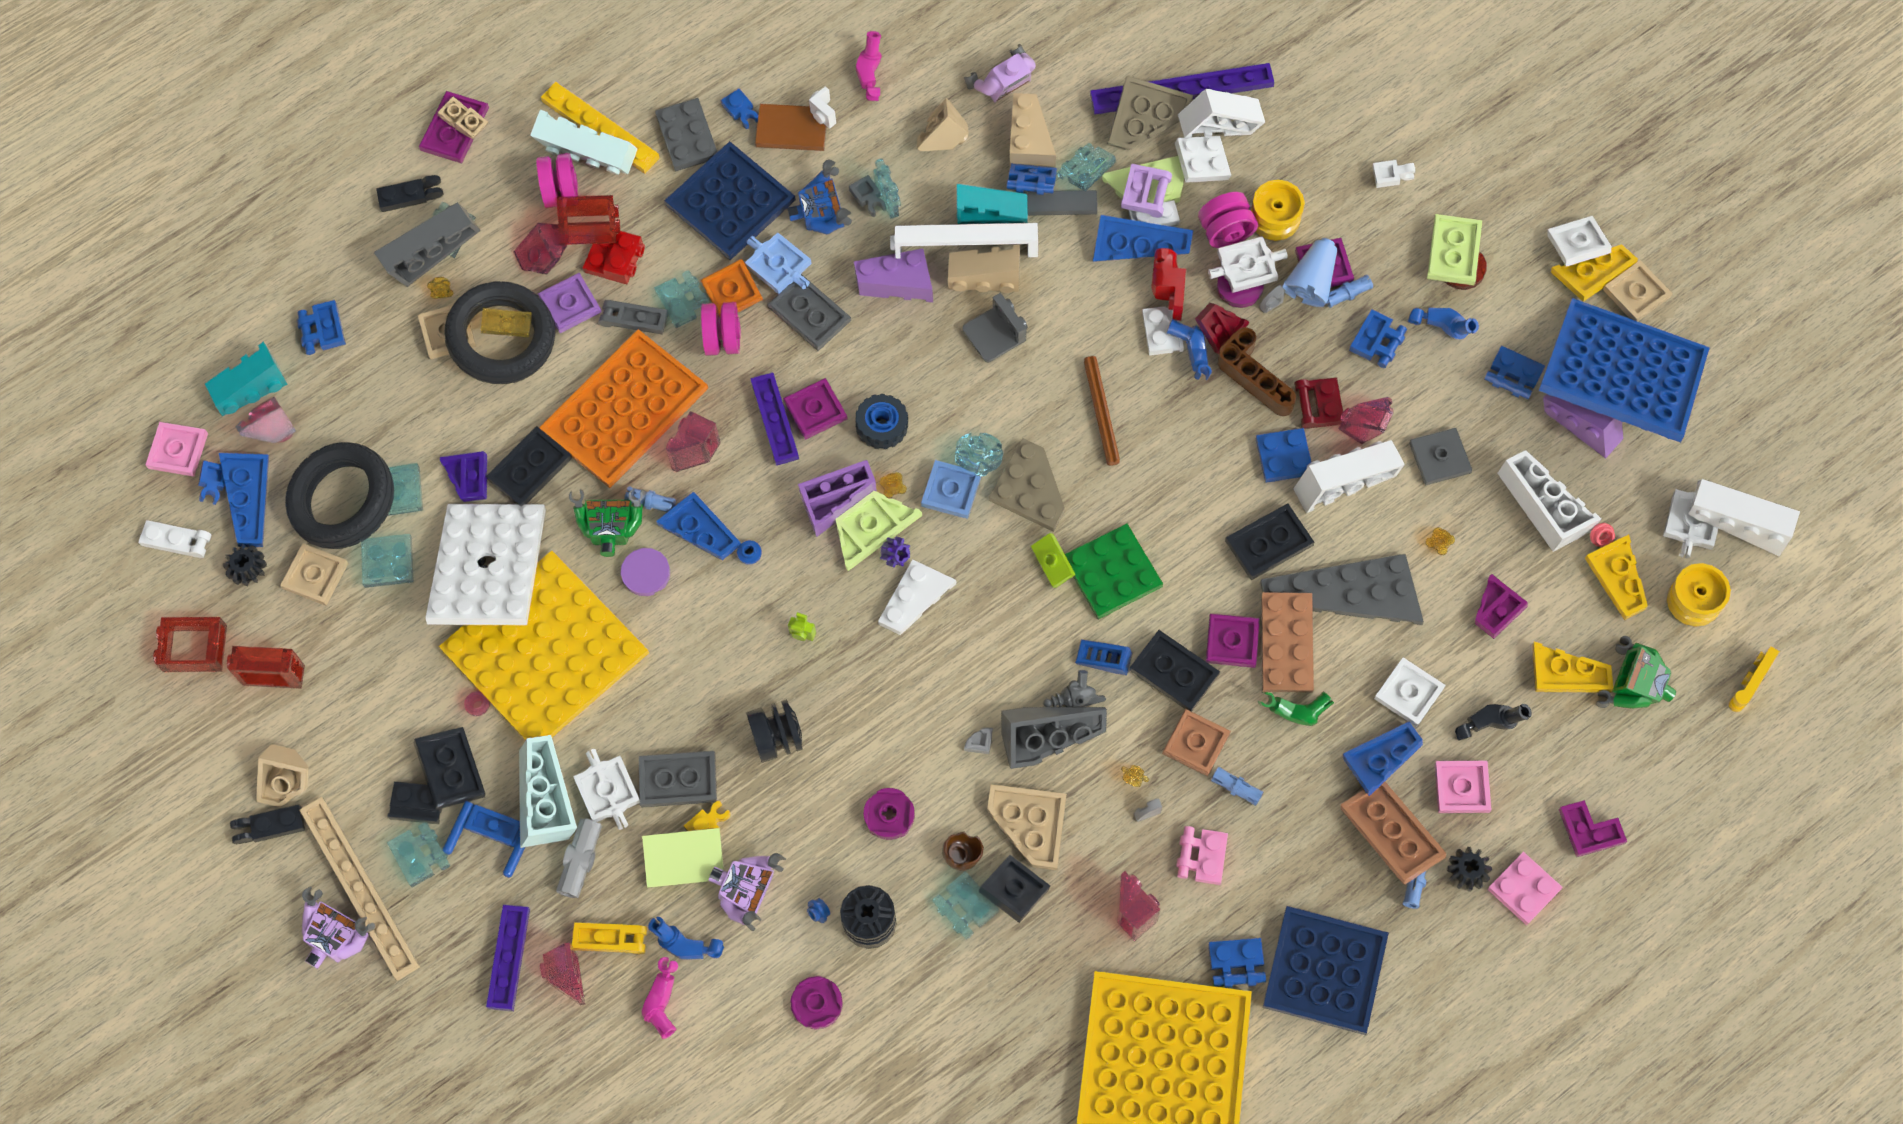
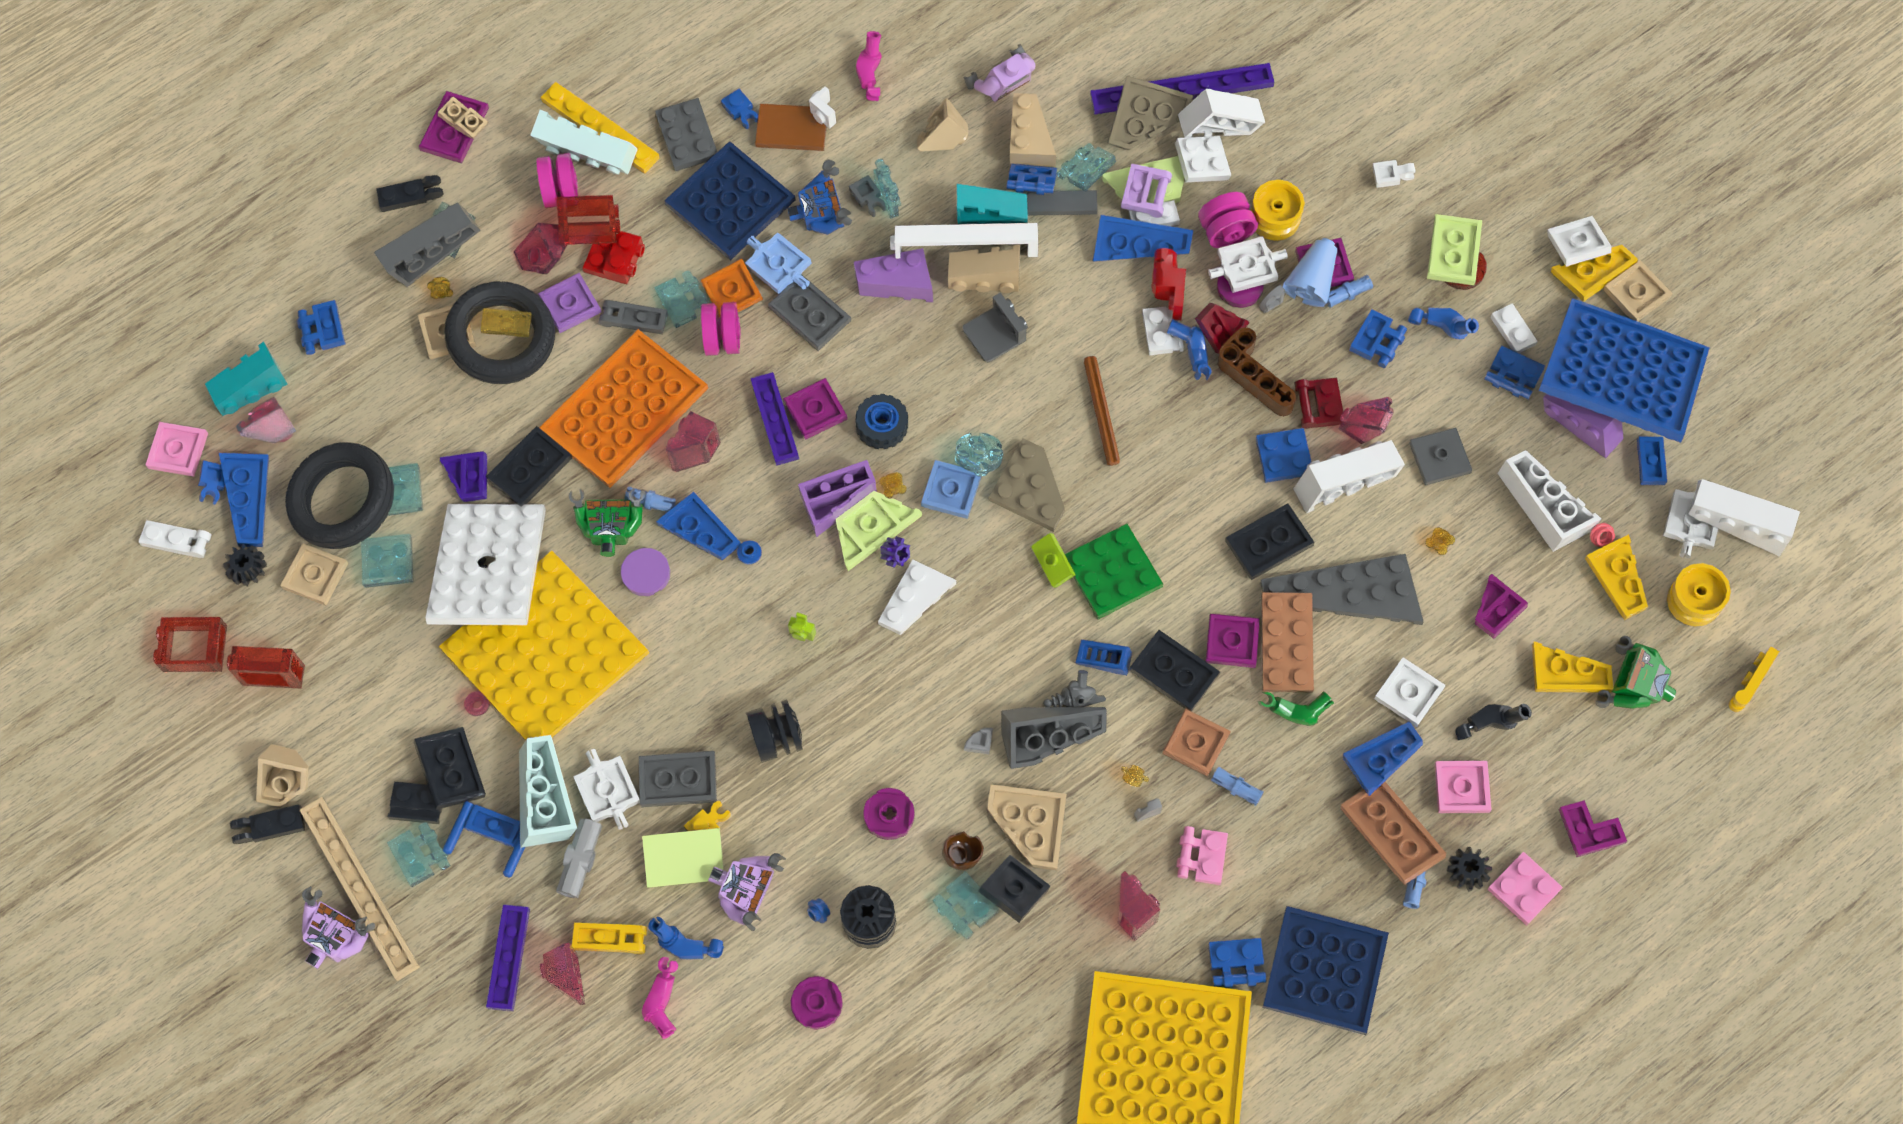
(1513, 329): none -> white plate
(1652, 461): none -> blue plate

